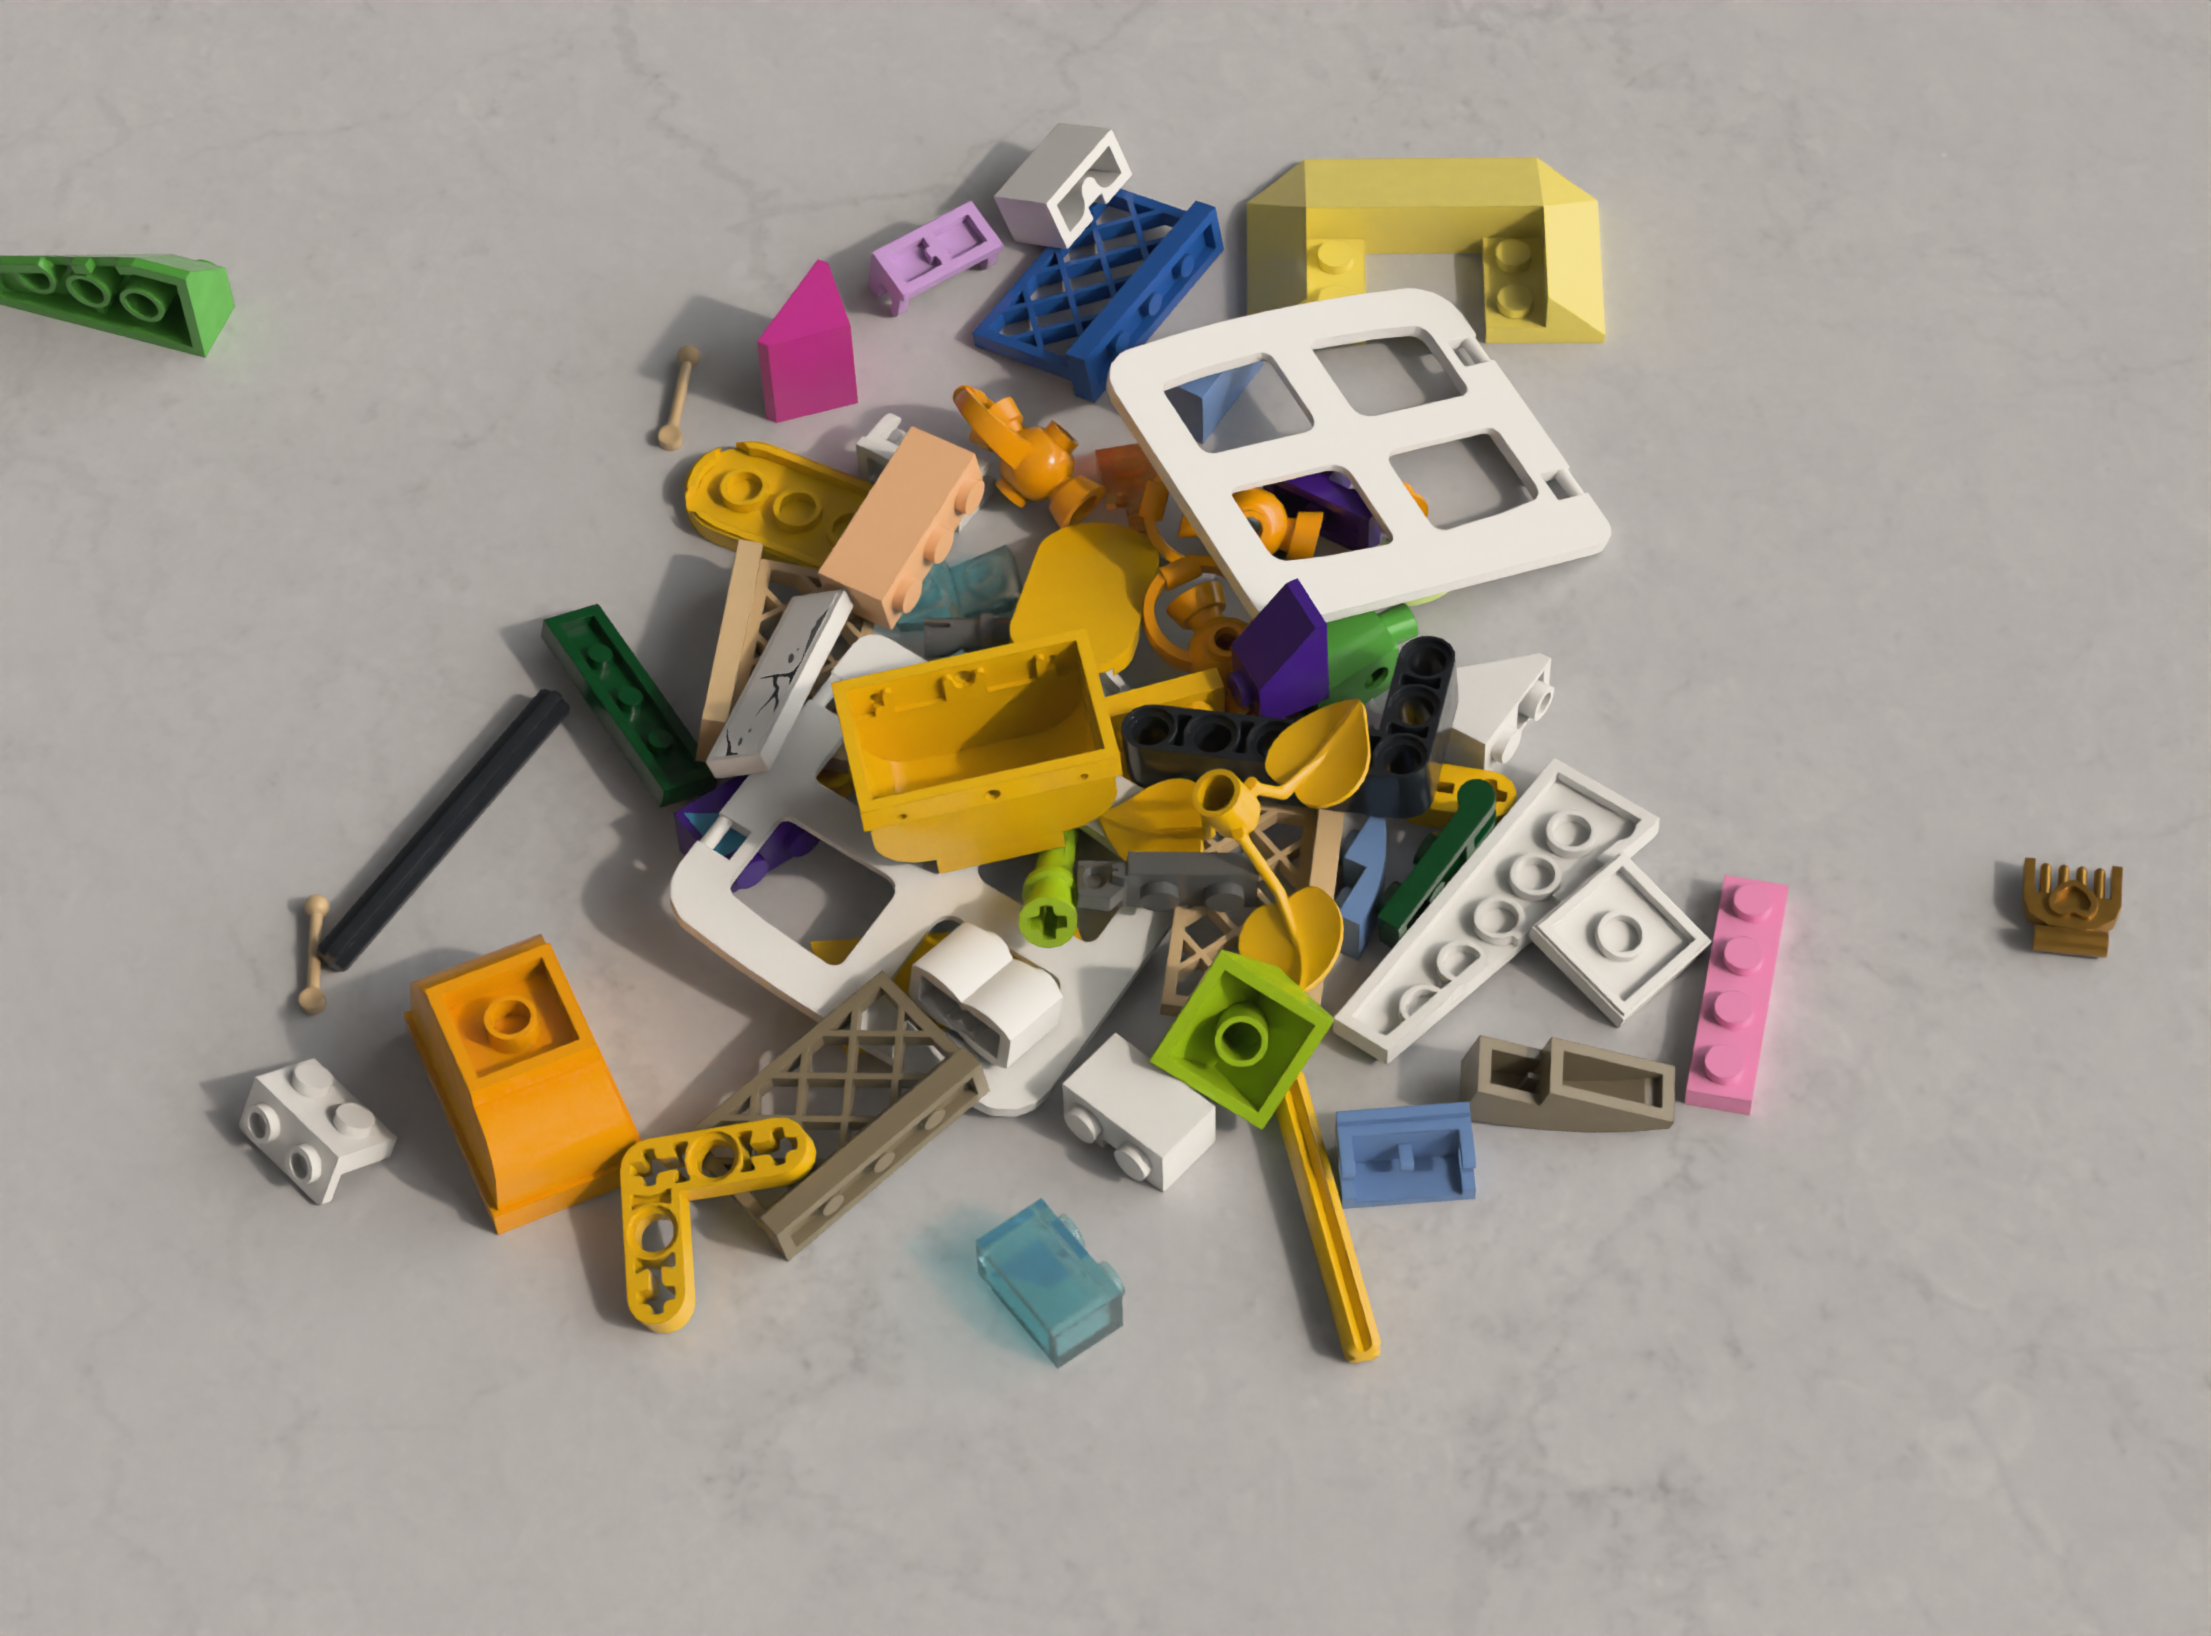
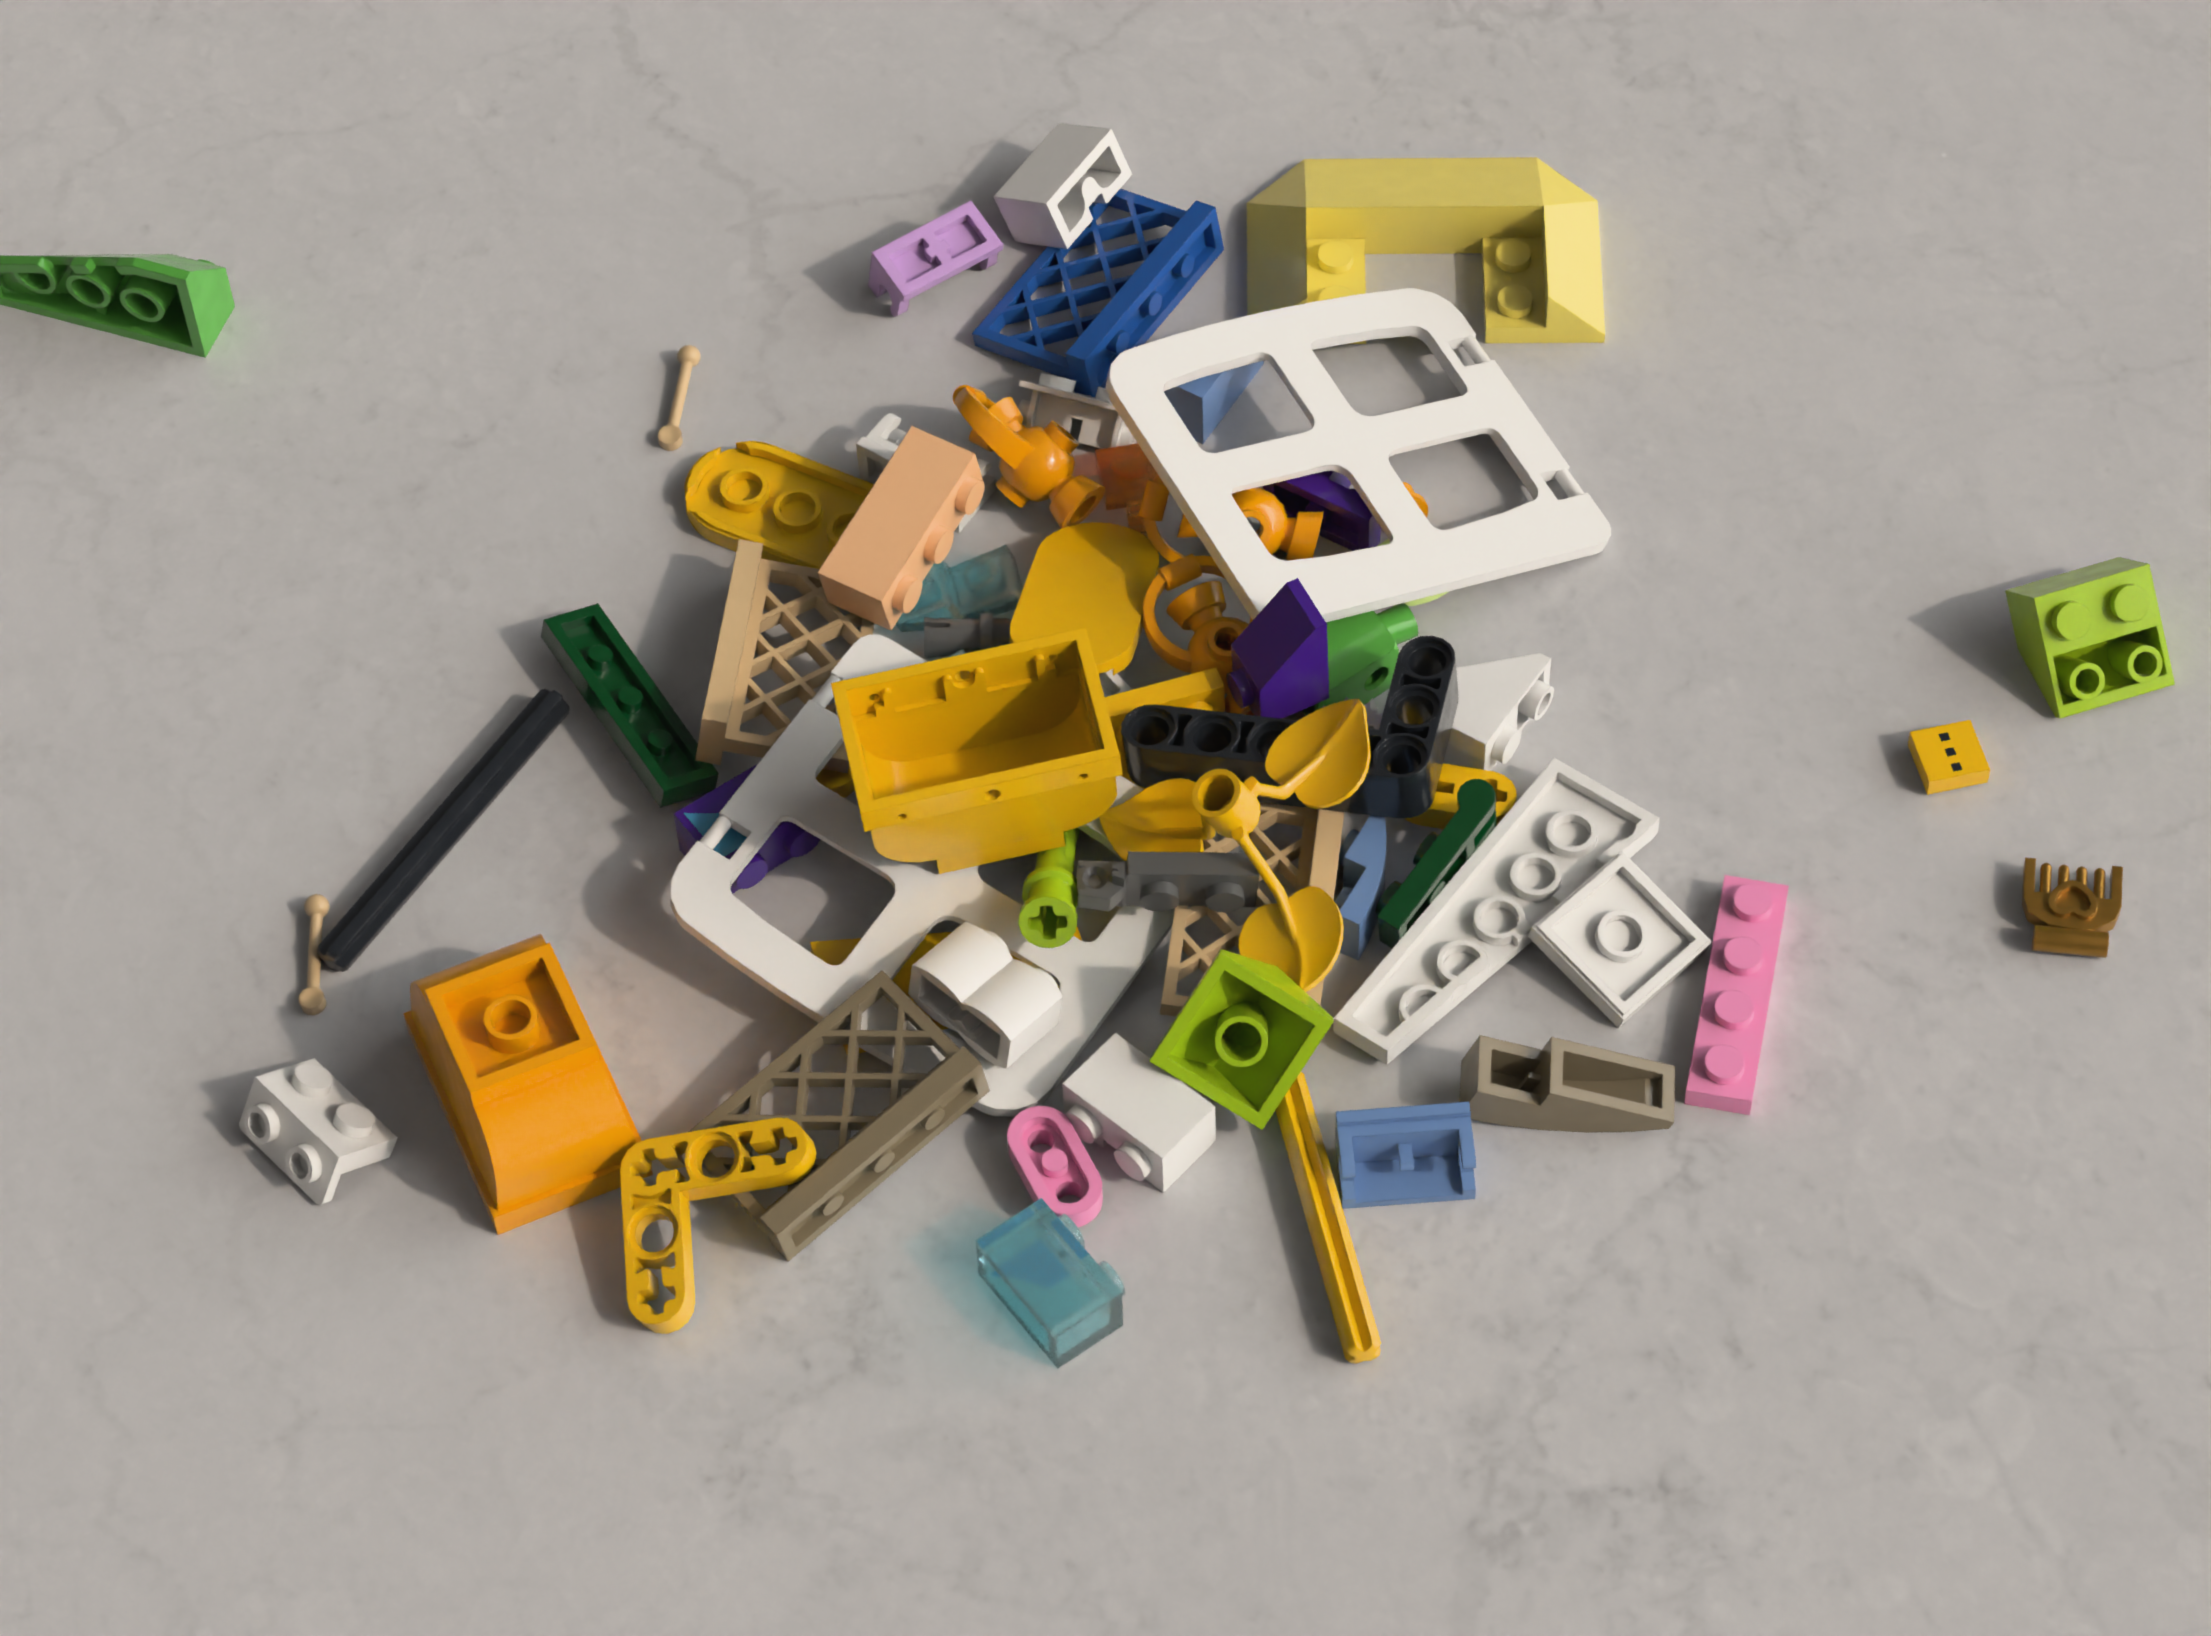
(779, 684): white tile -> none
(808, 351): dark pink slope -> none
(1056, 401): none -> white hinge
(1058, 1171): none -> bright pink plate
(1948, 757): none -> yellow tile
(2092, 635): none -> lime slope

